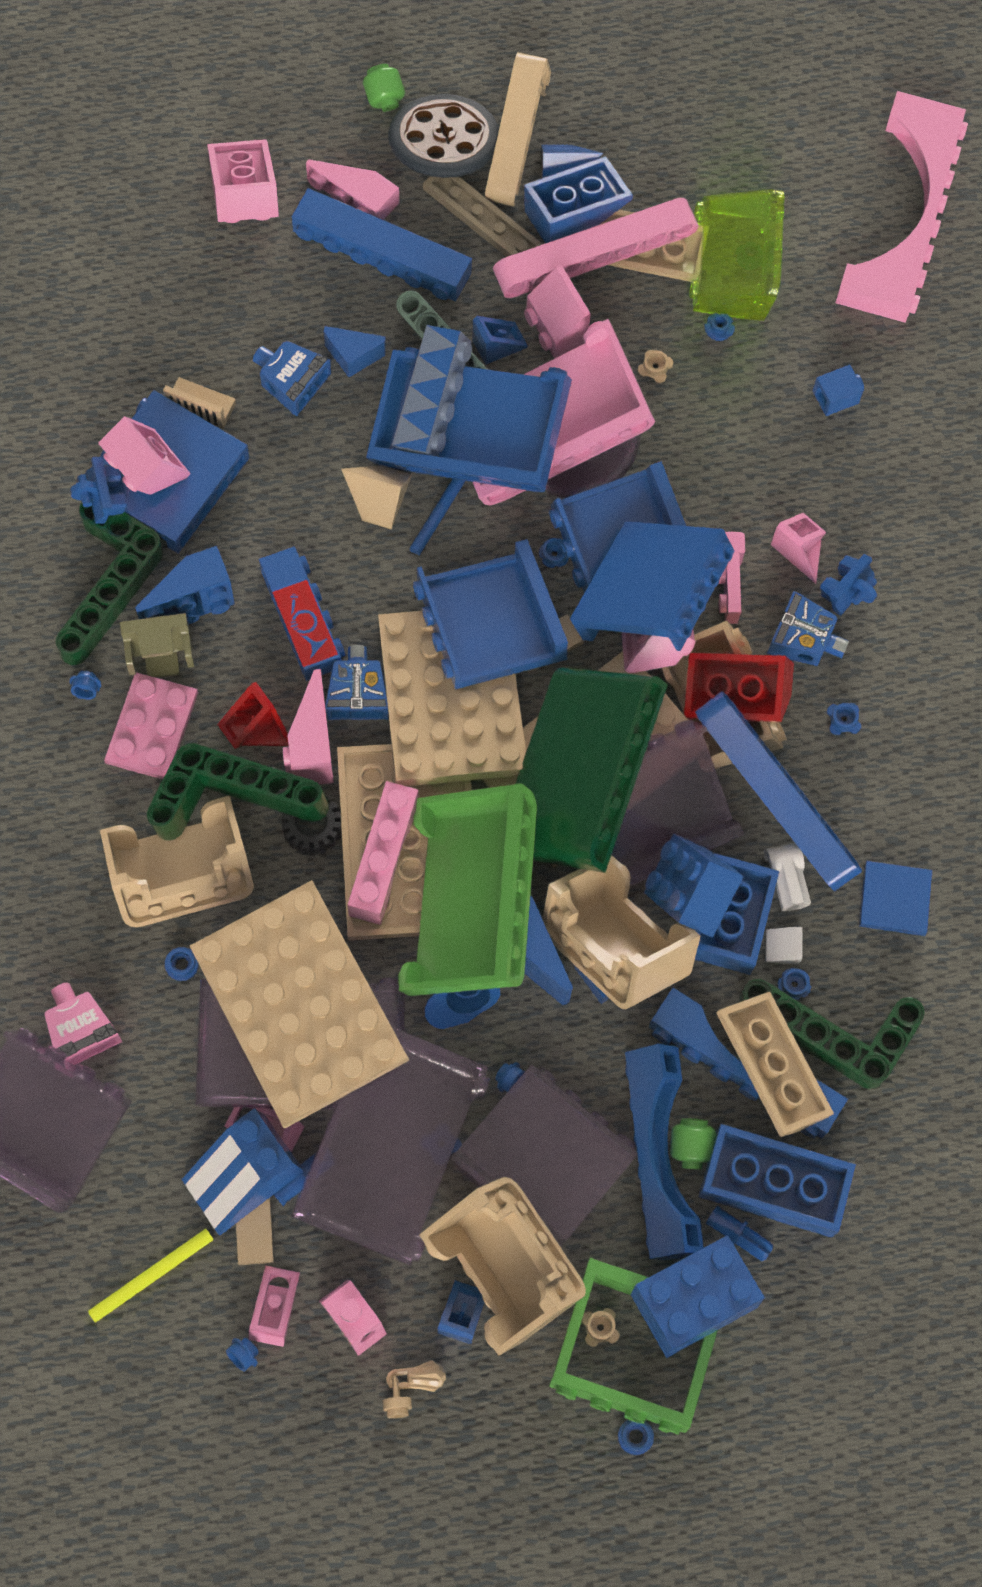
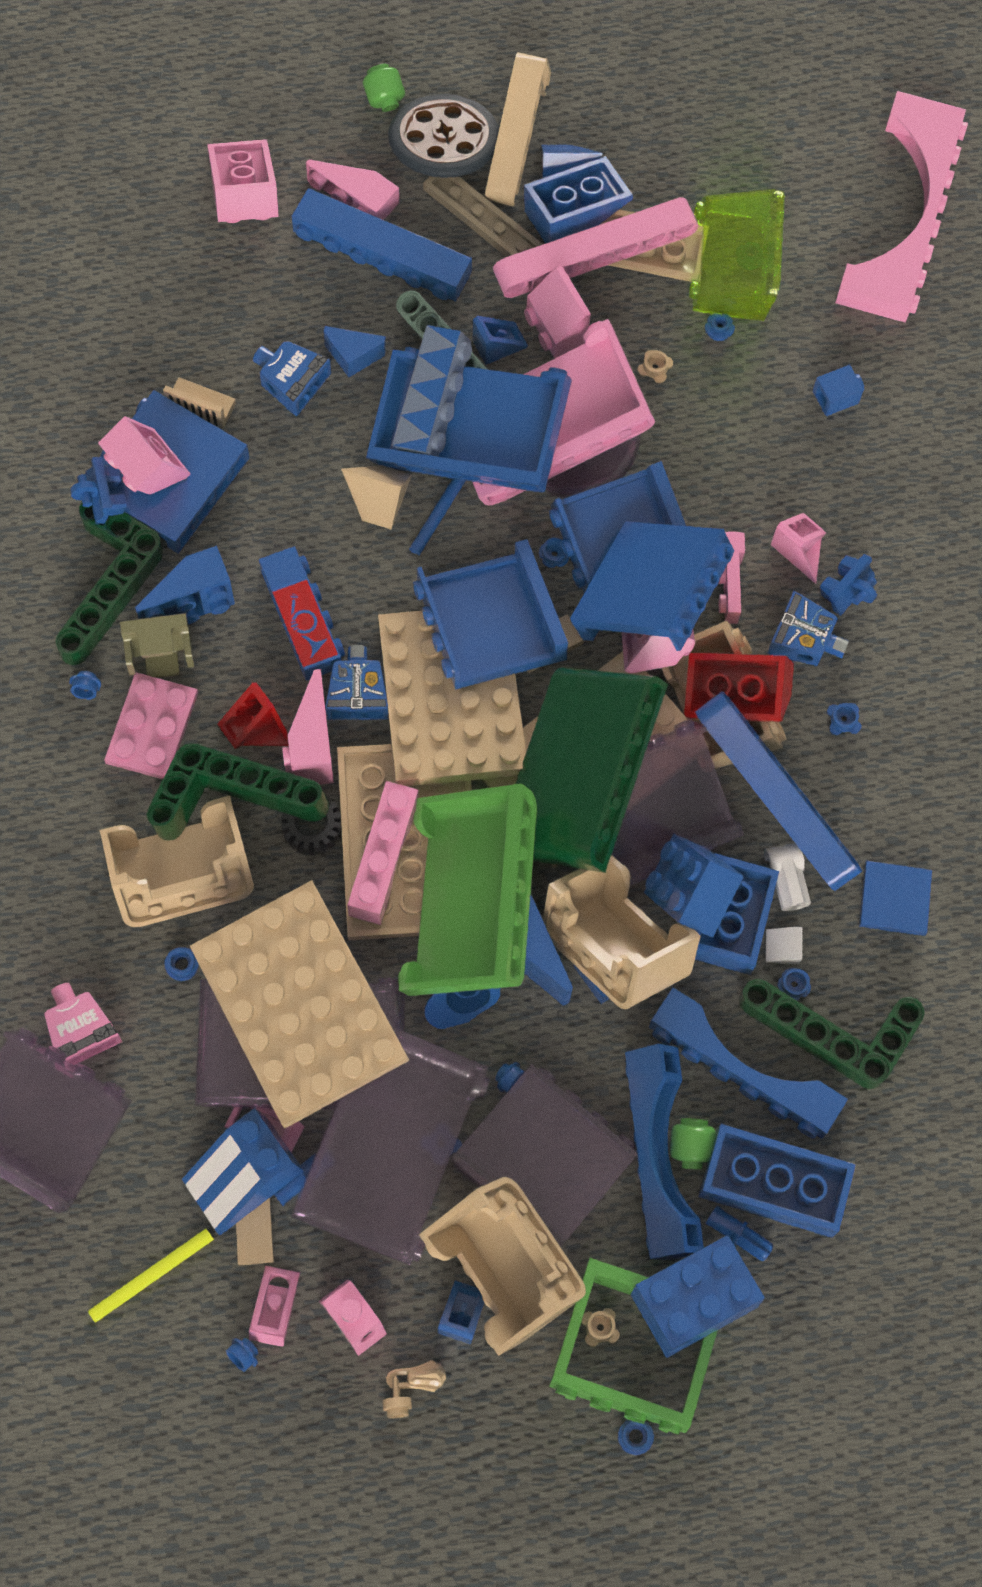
(775, 1064): tan slope -> none

